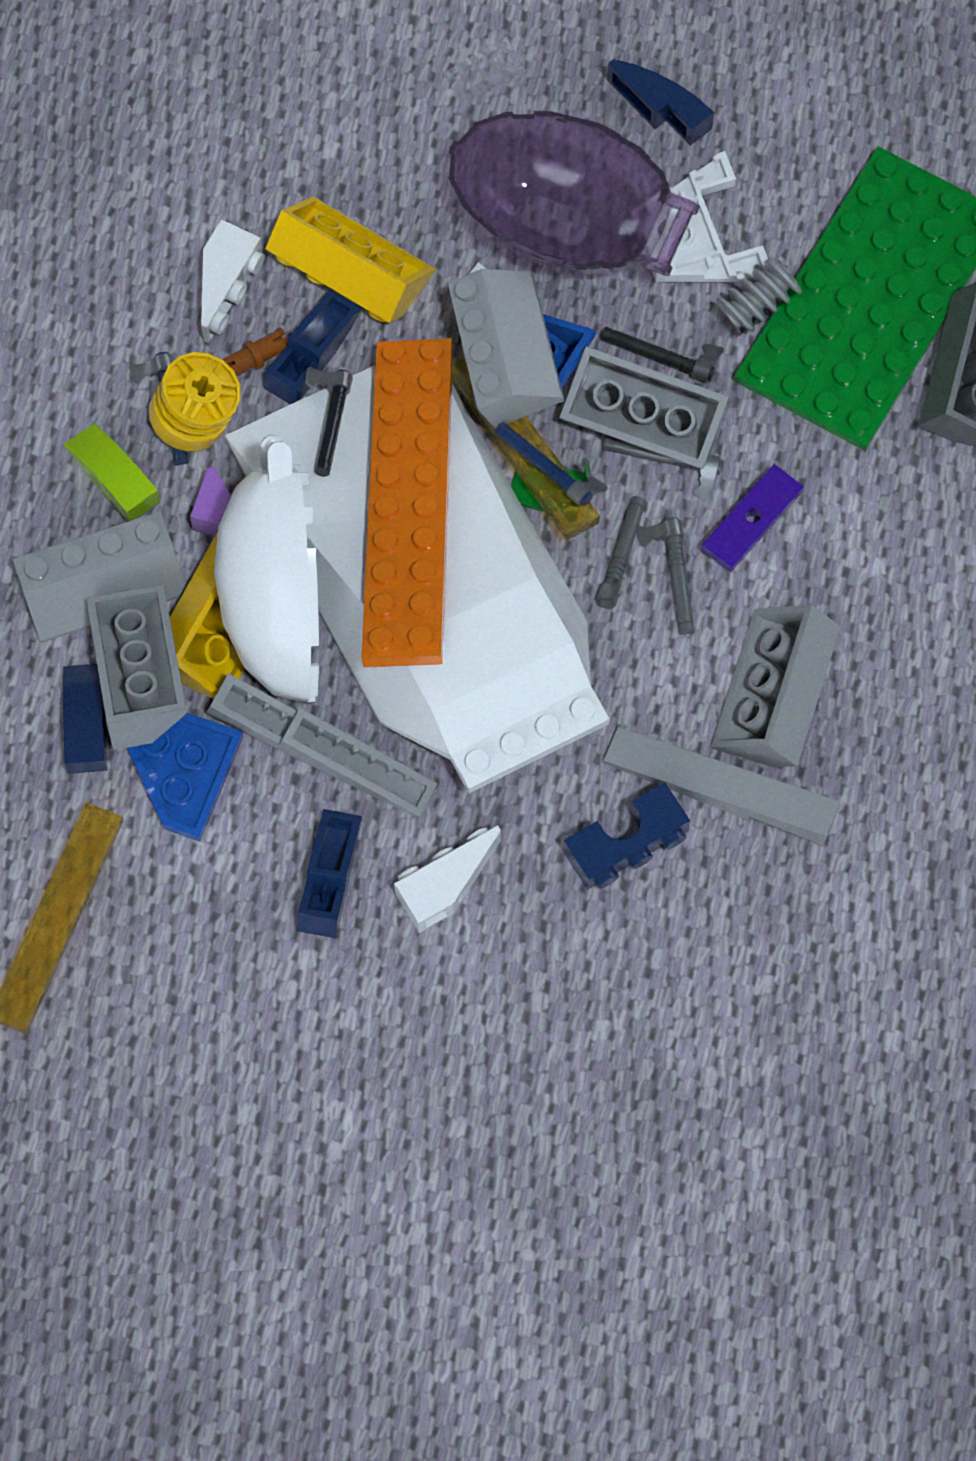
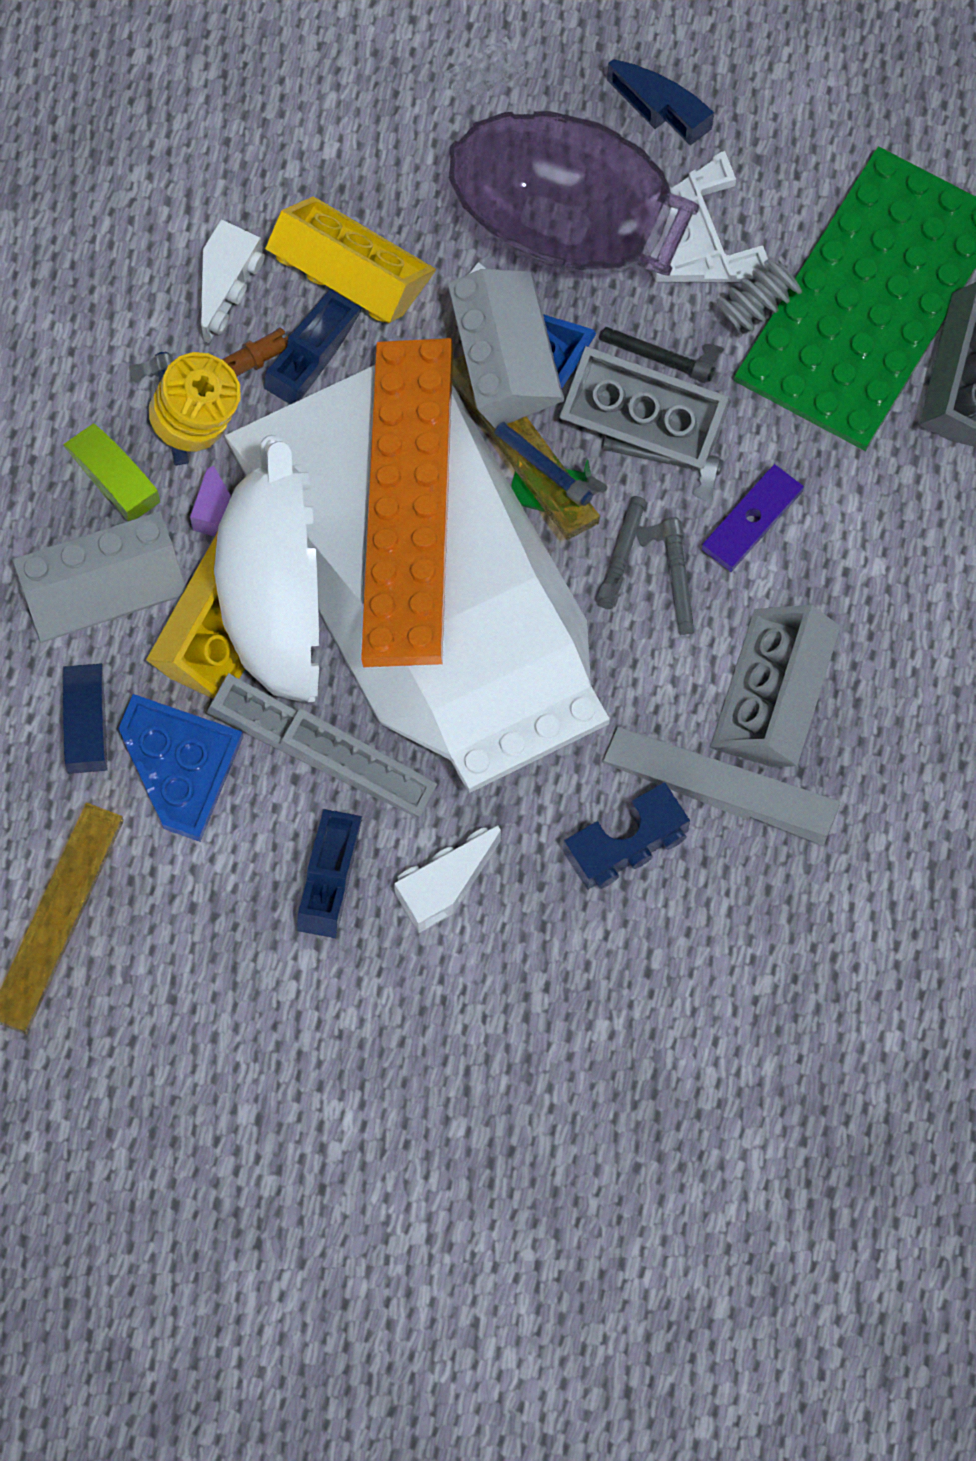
(136, 664): light grey slope -> none
(340, 385): black piece -> none

